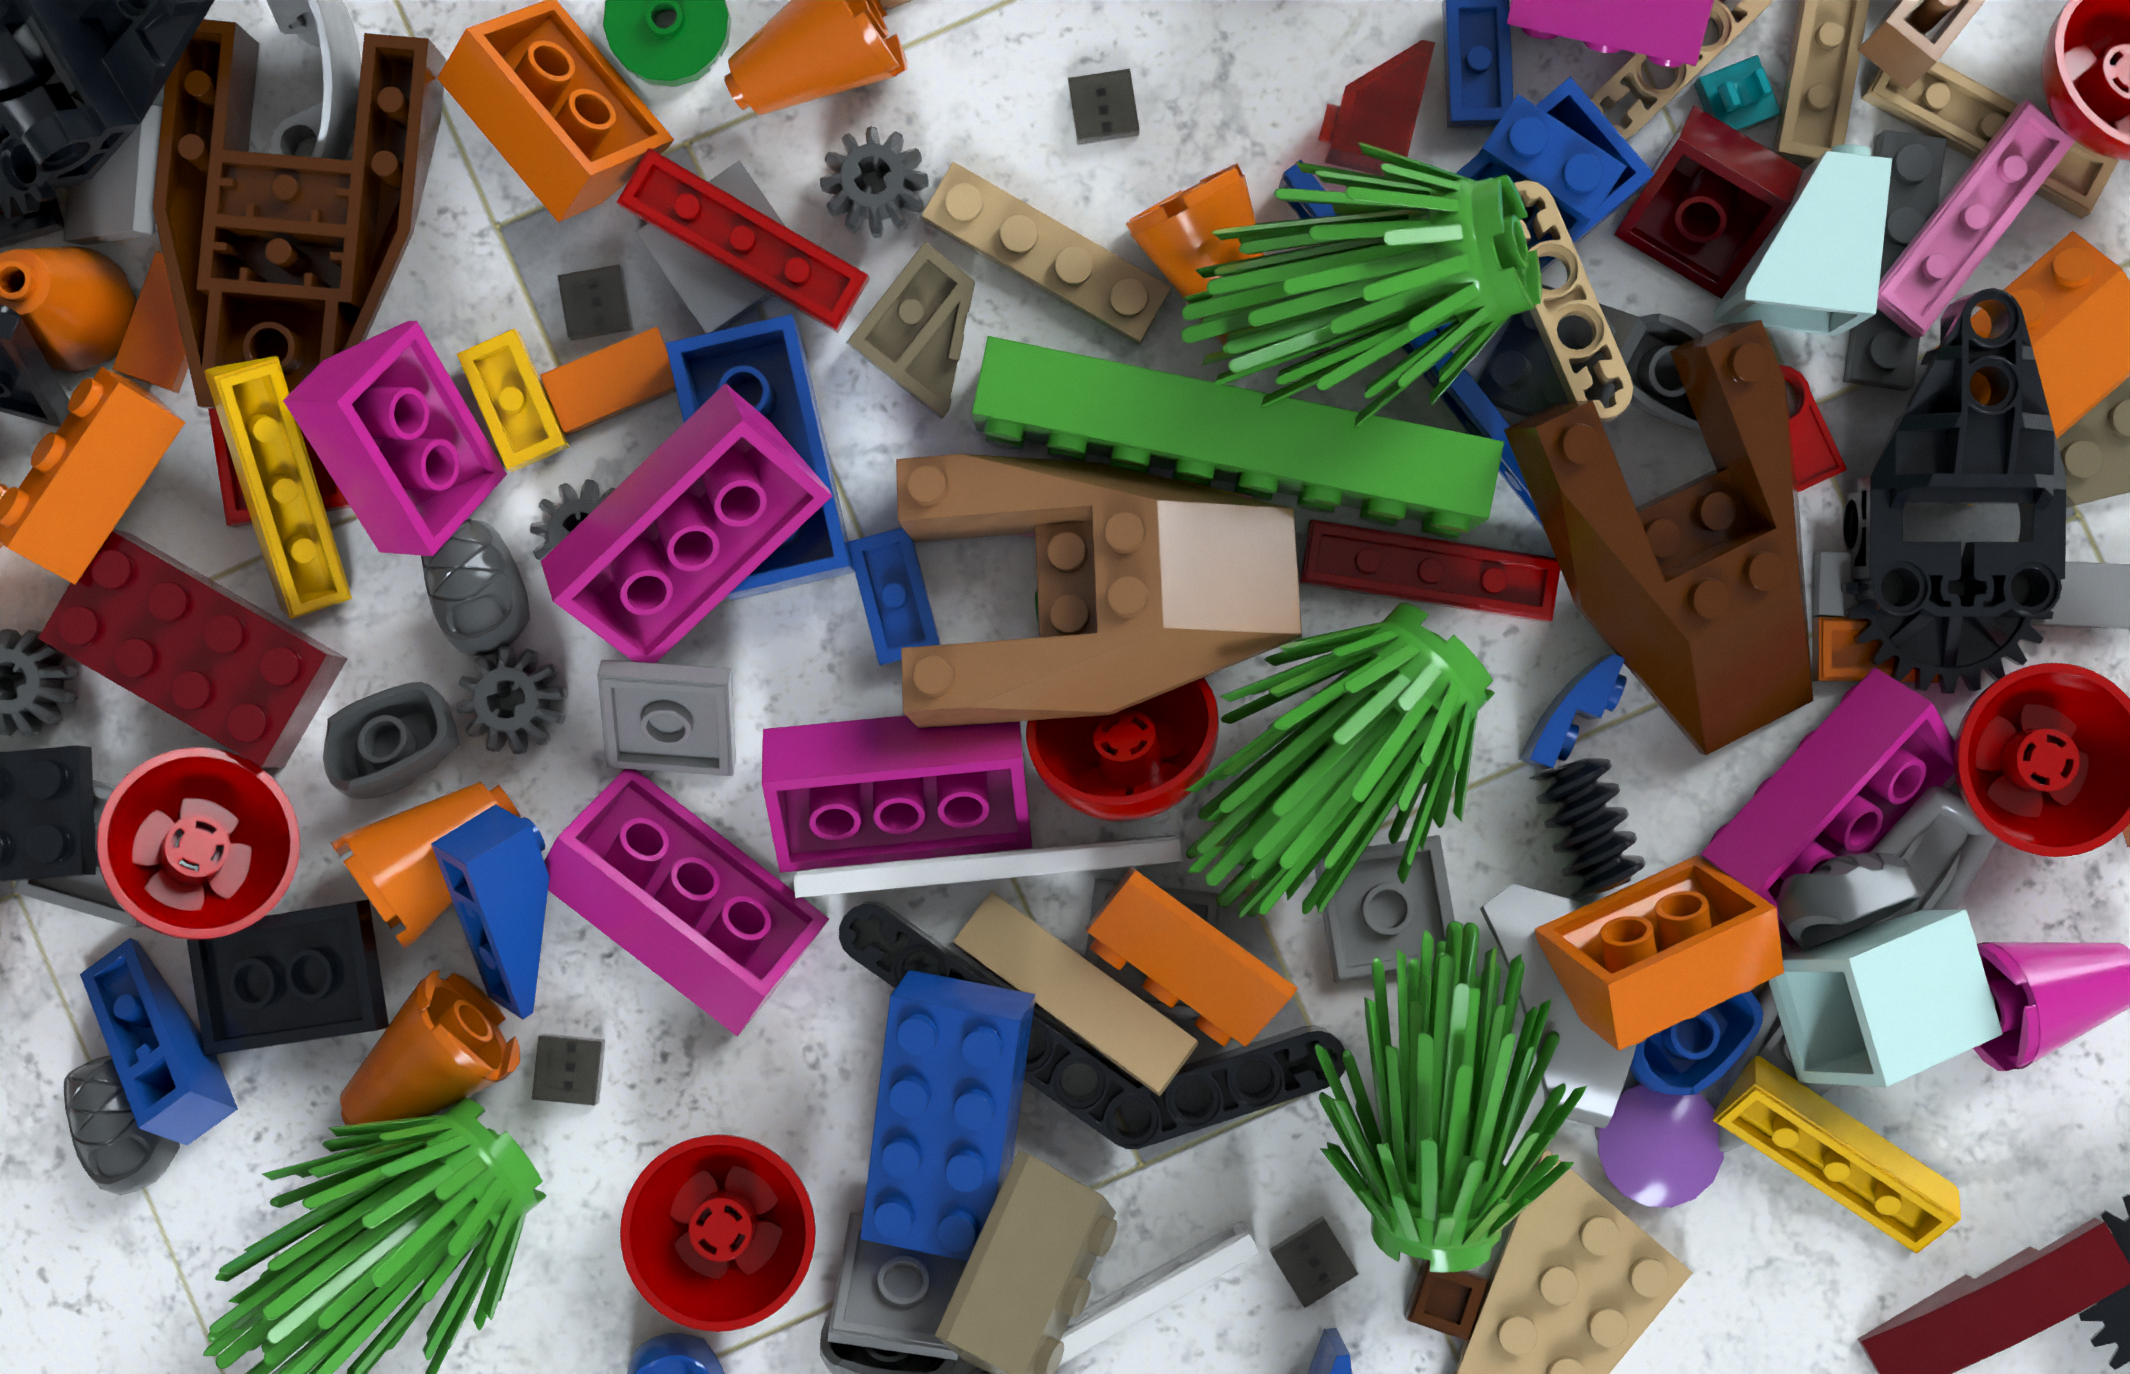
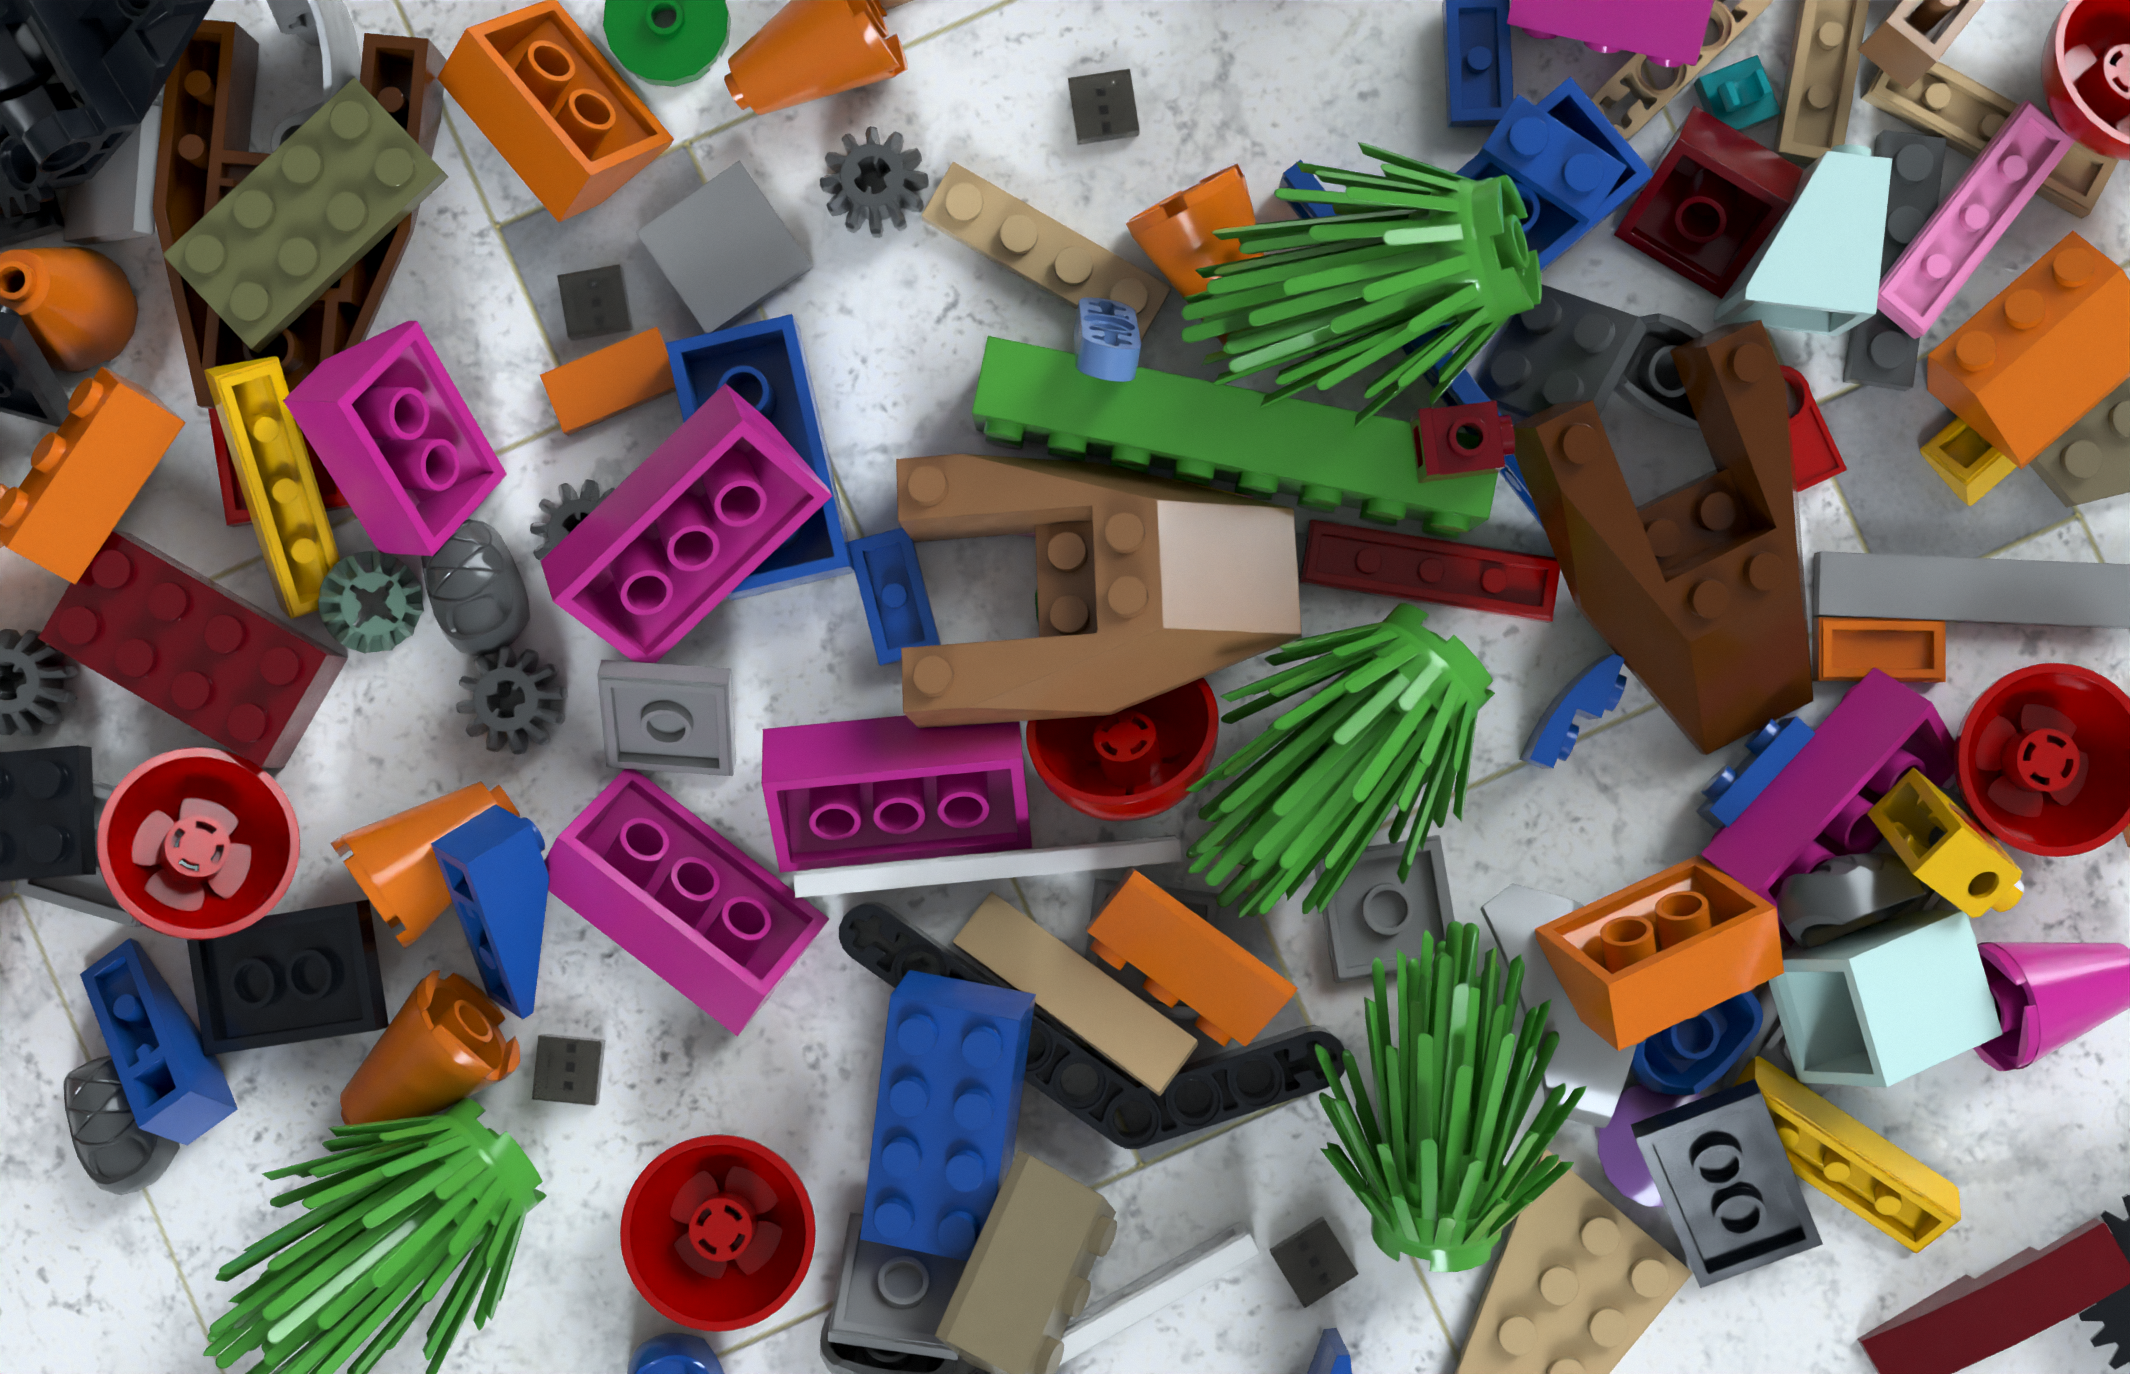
(153, 339): orange tile -> none
(305, 216): none -> olive plate
(370, 571): none -> sand green gear
(388, 740): dark grey piece -> none
(513, 400): yellow plate -> none
(743, 240): red tile -> none
(919, 328): dark tan wing -> none
(1106, 339): none -> medium blue beam
(1377, 111): clear red slope -> none
(1440, 455): none -> dark red brick
(1446, 1300): reddish brown tile -> none
(1573, 299): tan beam -> none
(1589, 826): black piece -> none
(1726, 1183): none -> plate
(1770, 751): none -> blue plate
(1962, 453): black connector -> none
(1964, 864): none -> yellow torso

